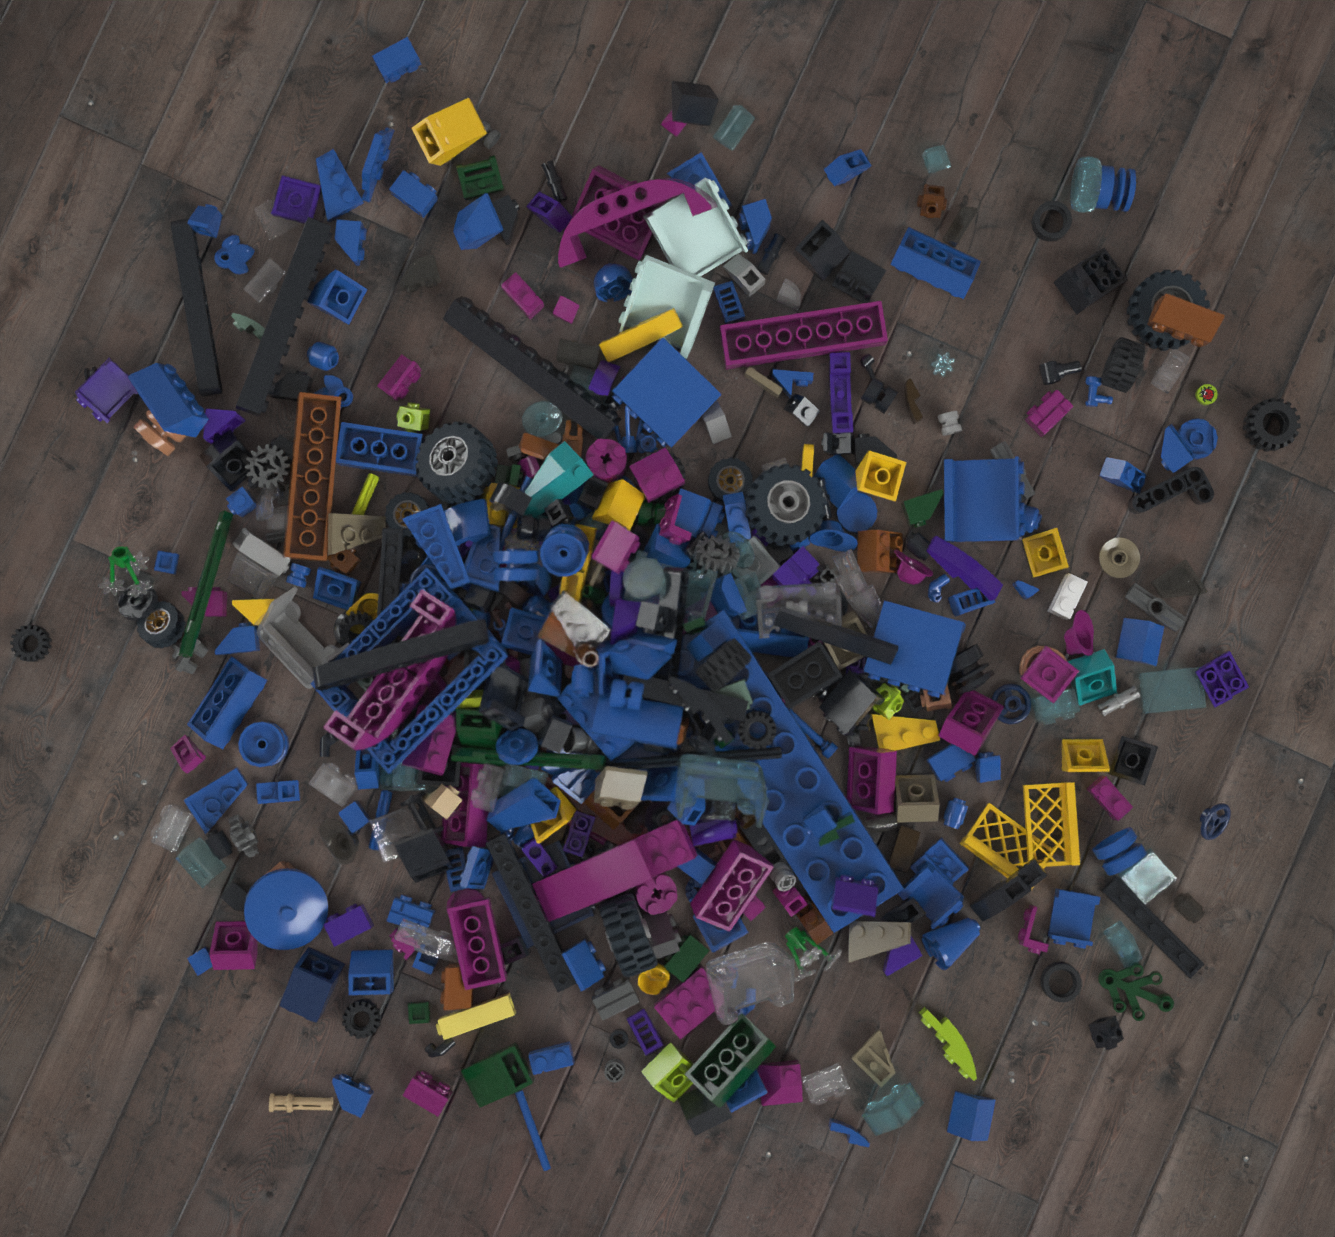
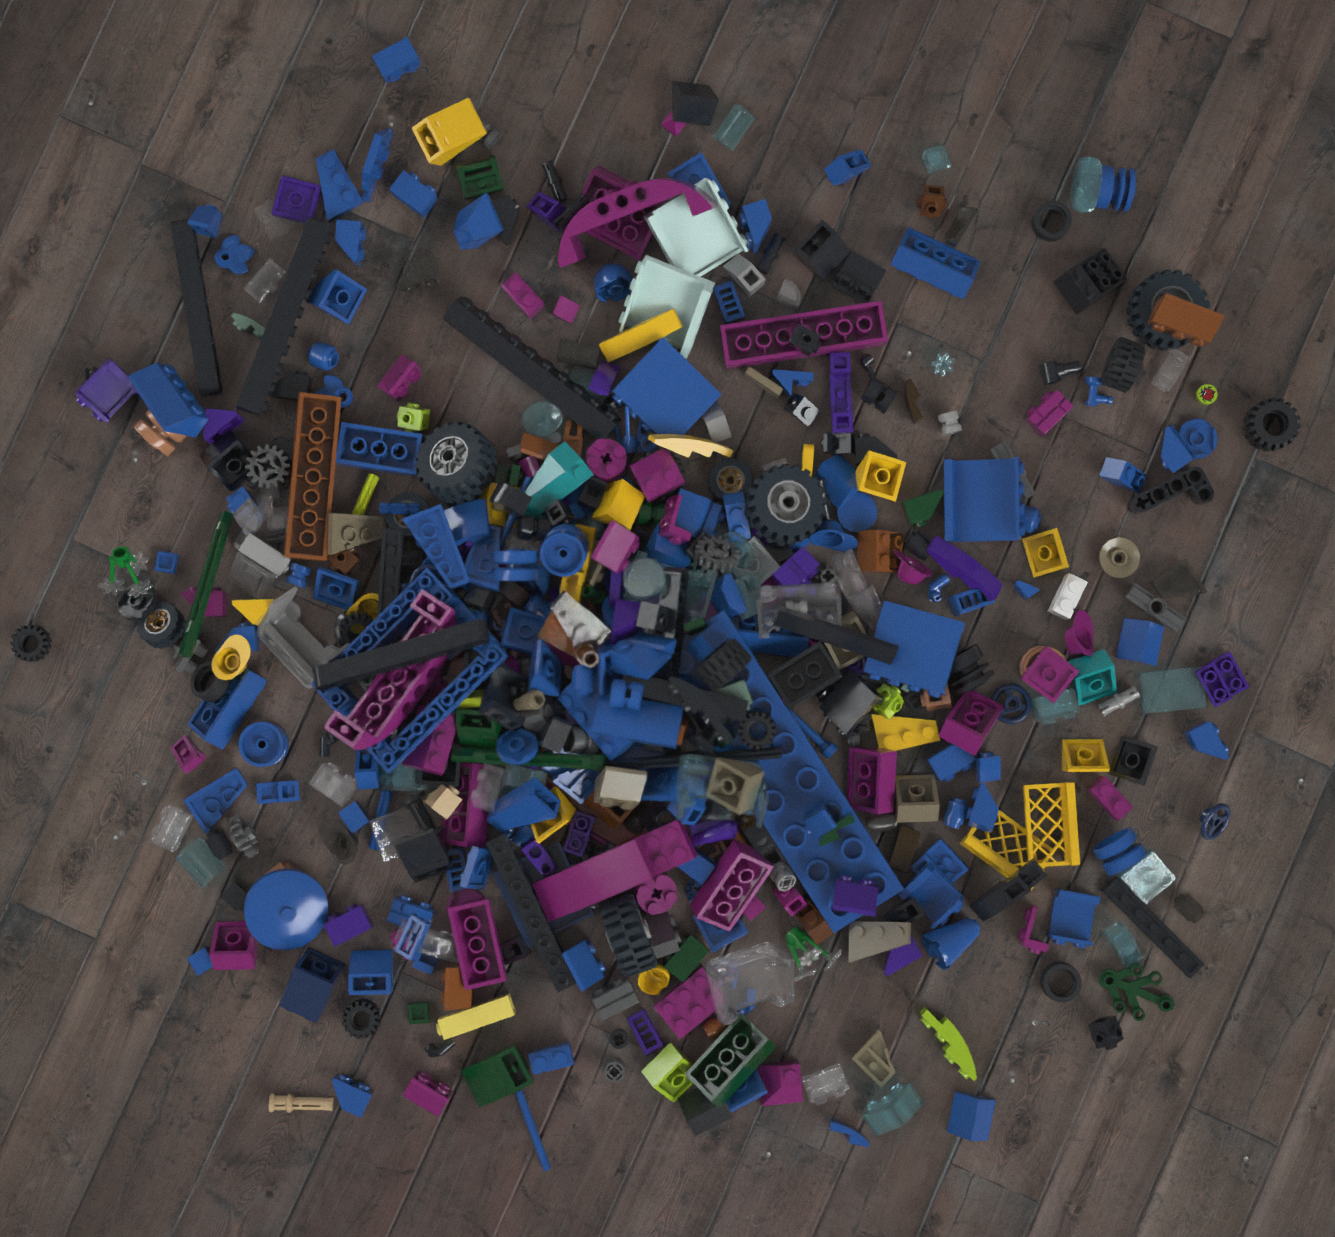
(199, 680): none -> black tyre
(231, 658): none -> yellow piece
(249, 516): none -> clear brick
(399, 508): none -> blue axle
(425, 926): none -> blue tile
(530, 701): none -> dark tan cone
(570, 211): none -> black pin
(686, 444): none -> yellow slope
(713, 1028): none -> dark orange cone
(735, 784): none -> dark tan slope
(805, 341): none -> black brick
(984, 810): none -> blue slope
(1205, 740): none -> blue slope

